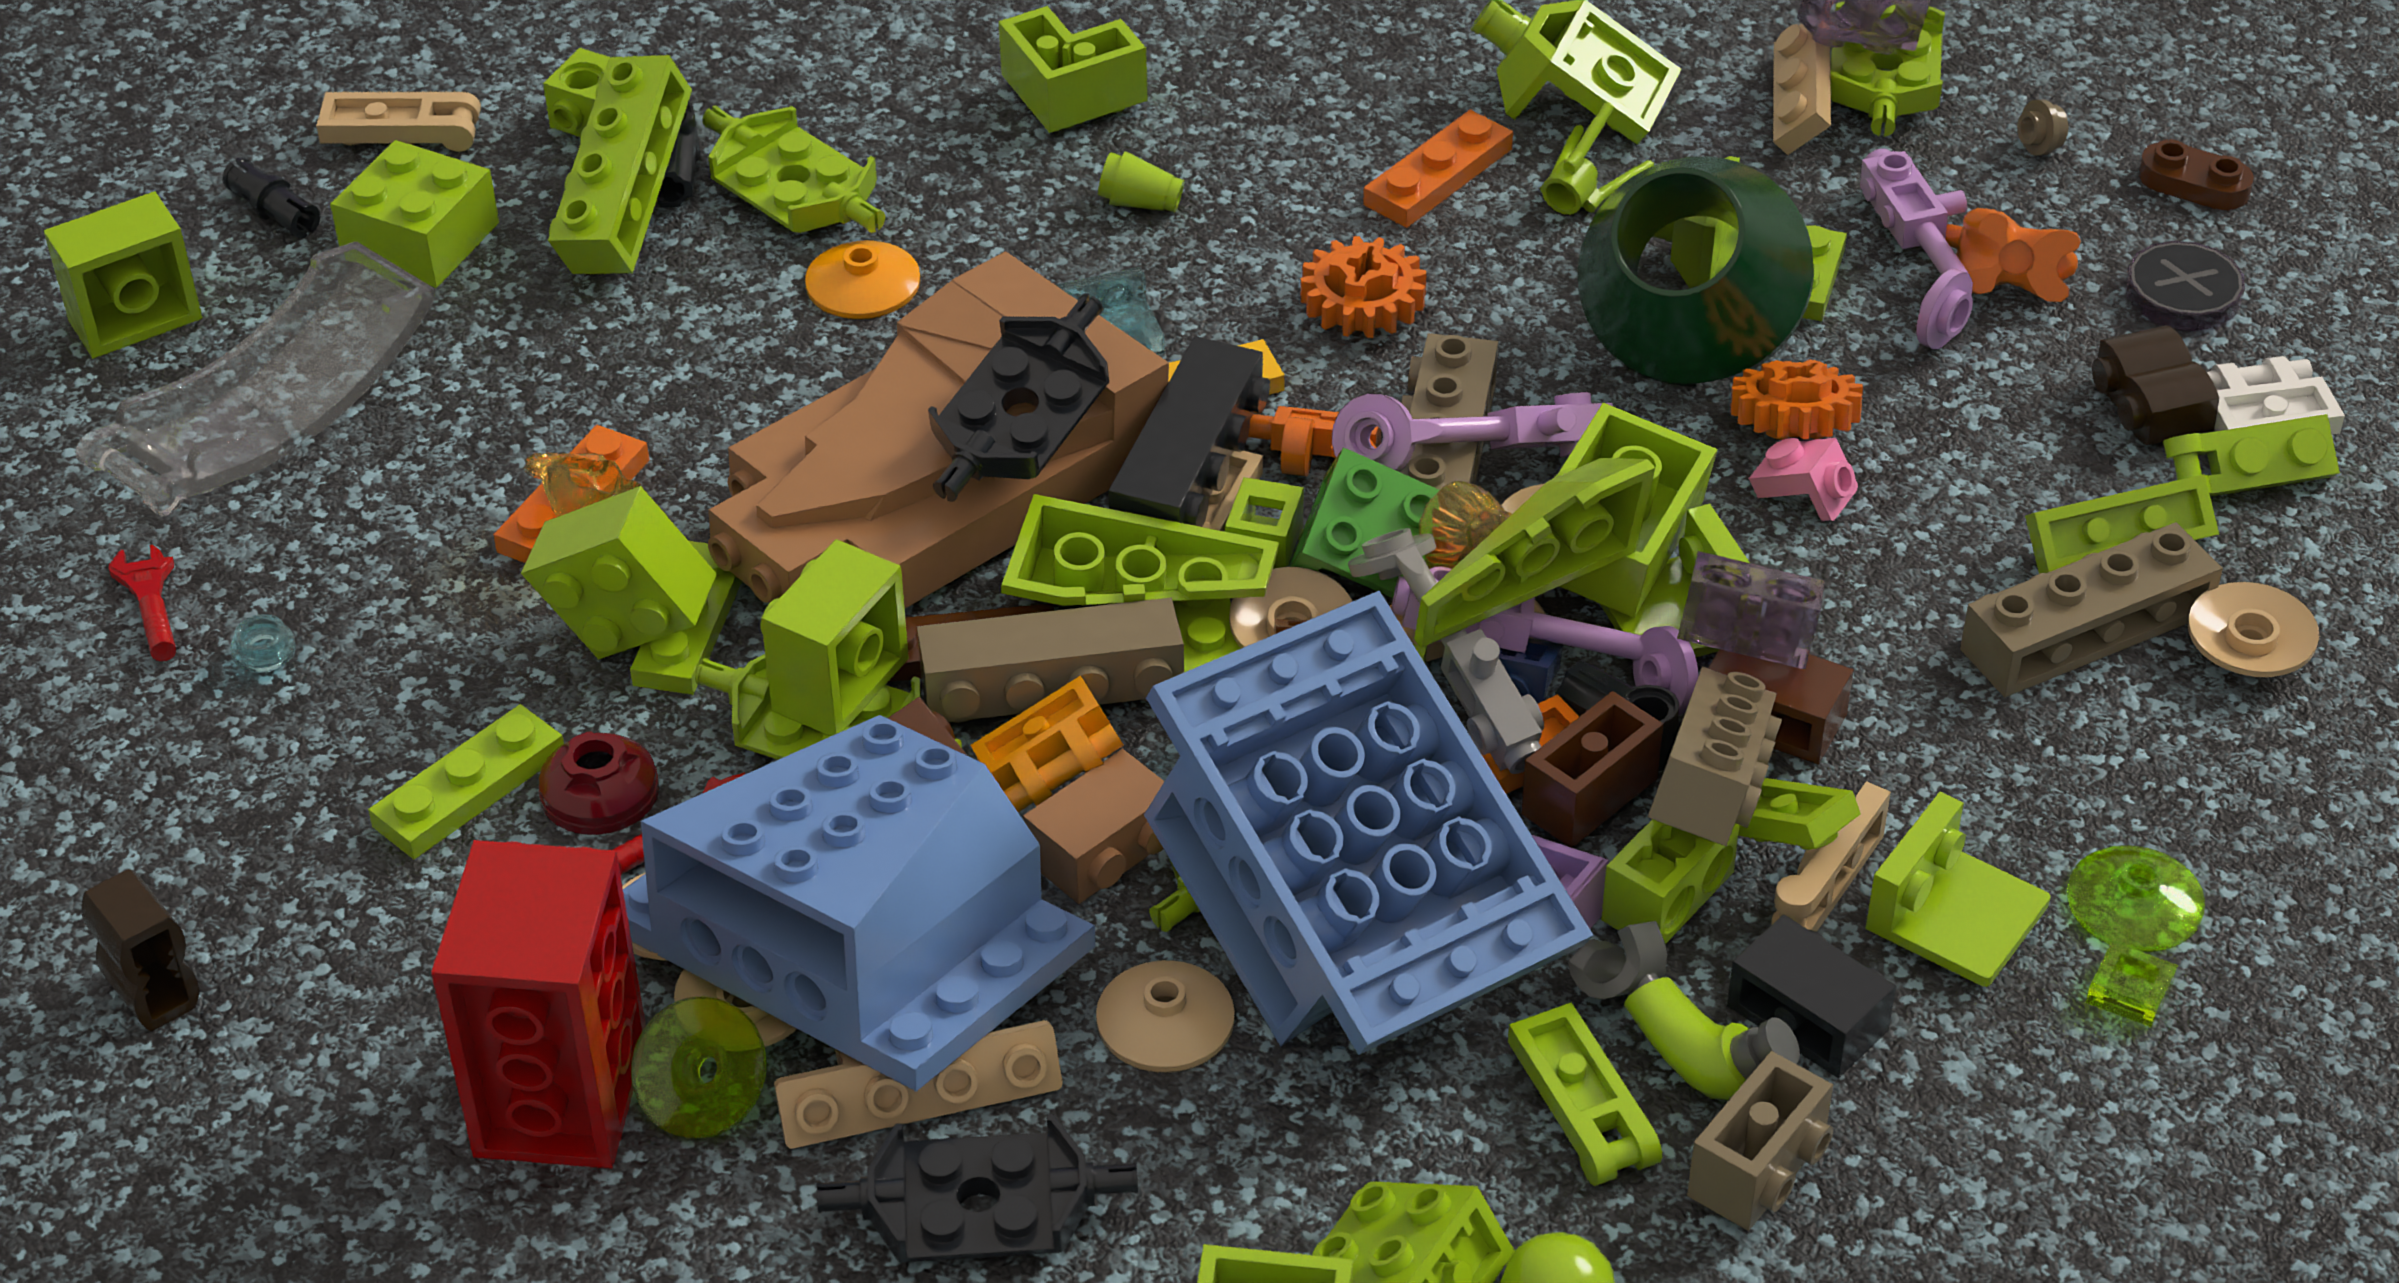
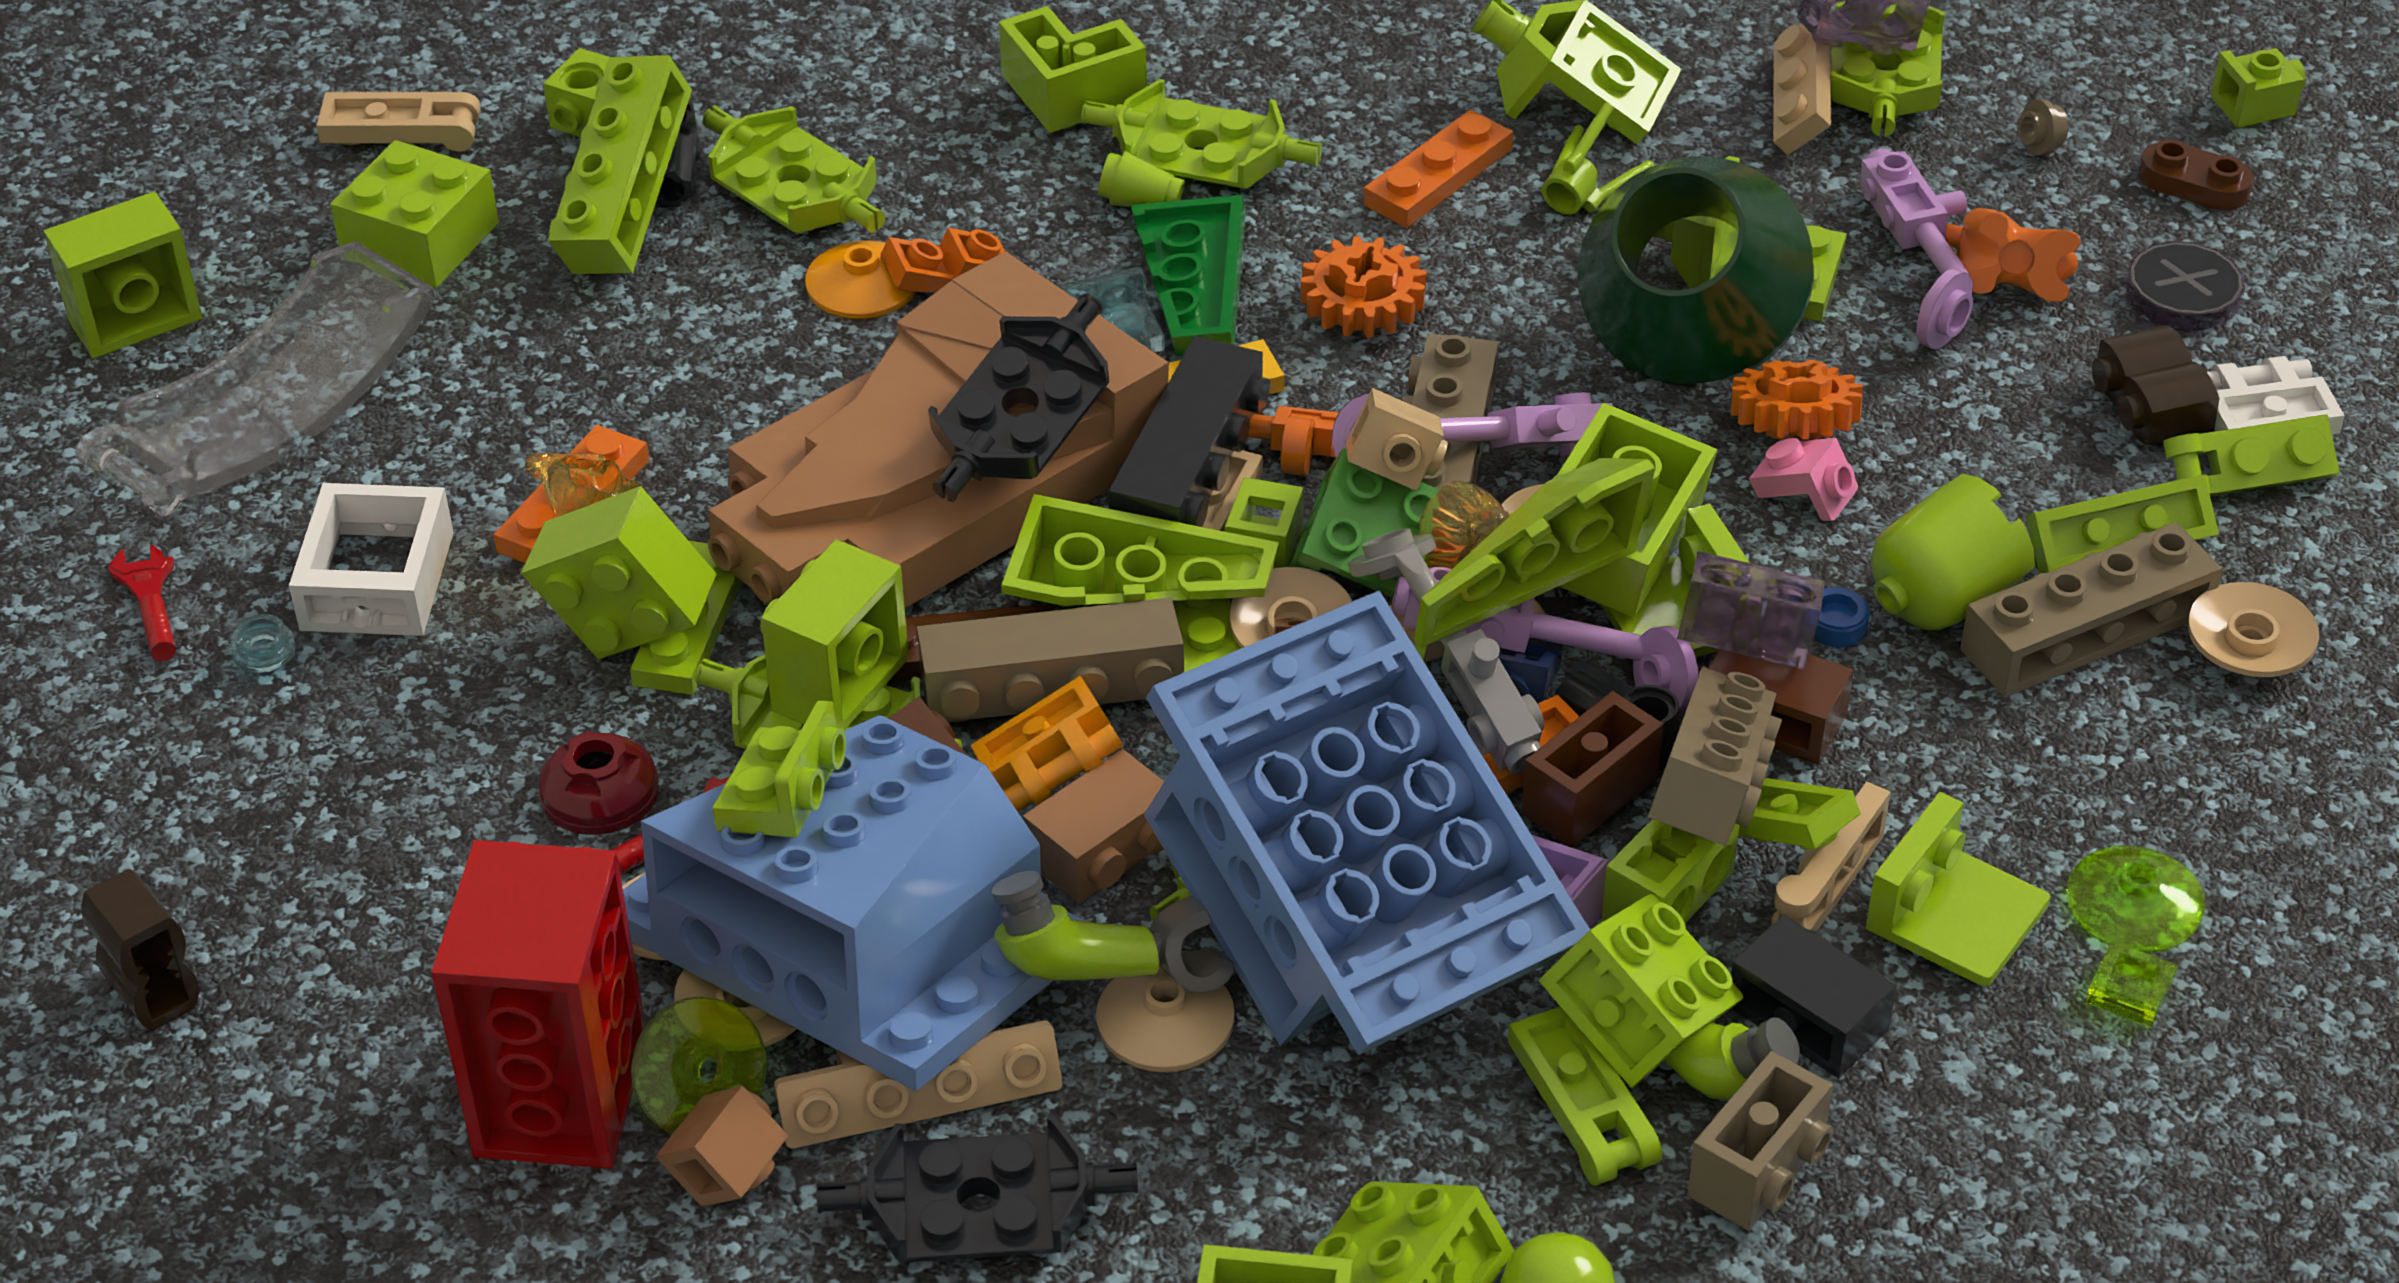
(271, 197): black pin -> none
(395, 600): none -> white window
(465, 781): lime plate -> none
(723, 1146): none -> medium nougat brick
(782, 776): none -> lime bracket
(928, 267): none -> orange slope
(1054, 947): none -> piece
(1194, 264): none -> green wing
(1236, 143): none -> lime plate
(1396, 440): none -> tan brick
(1640, 987): none -> lime bracket
(1842, 618): none -> blue tile
(1949, 554): none -> lime cylinder
(2257, 86): none -> lime brick

